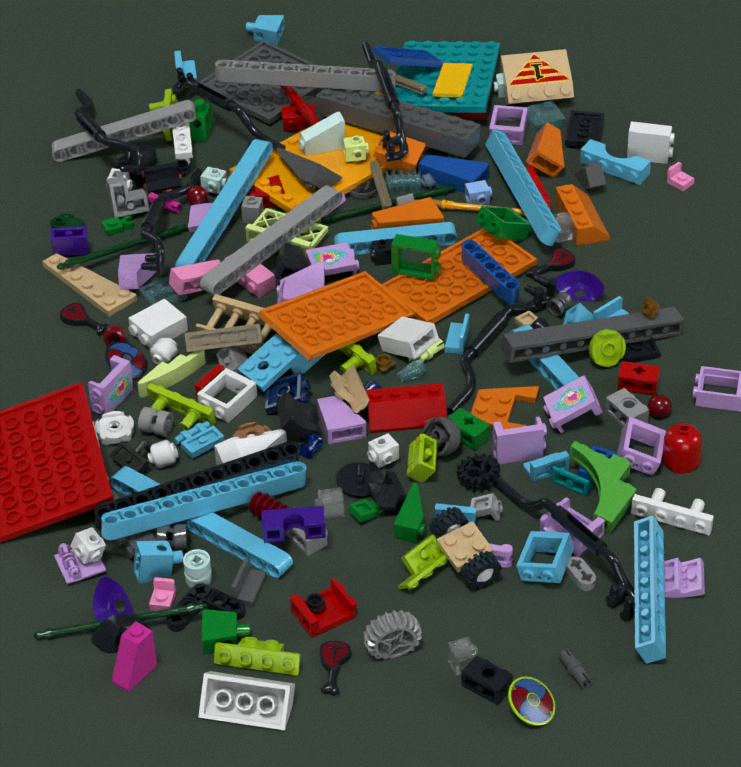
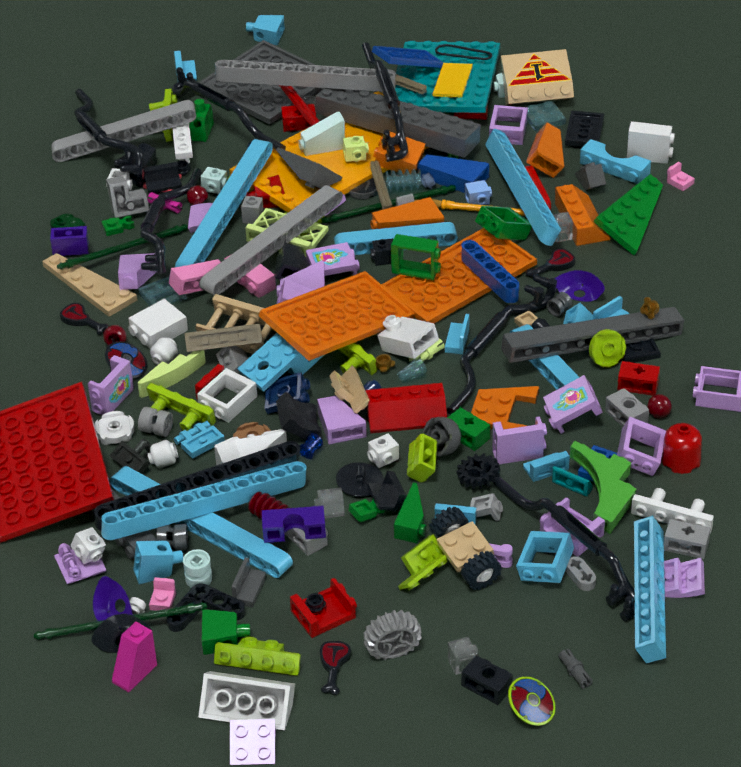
(137, 605): none -> white plate
(252, 742): none -> hinge
(392, 323): none -> white plate
(462, 56): none -> black piece
(631, 213): none -> green wing
(687, 538): none -> light grey brick

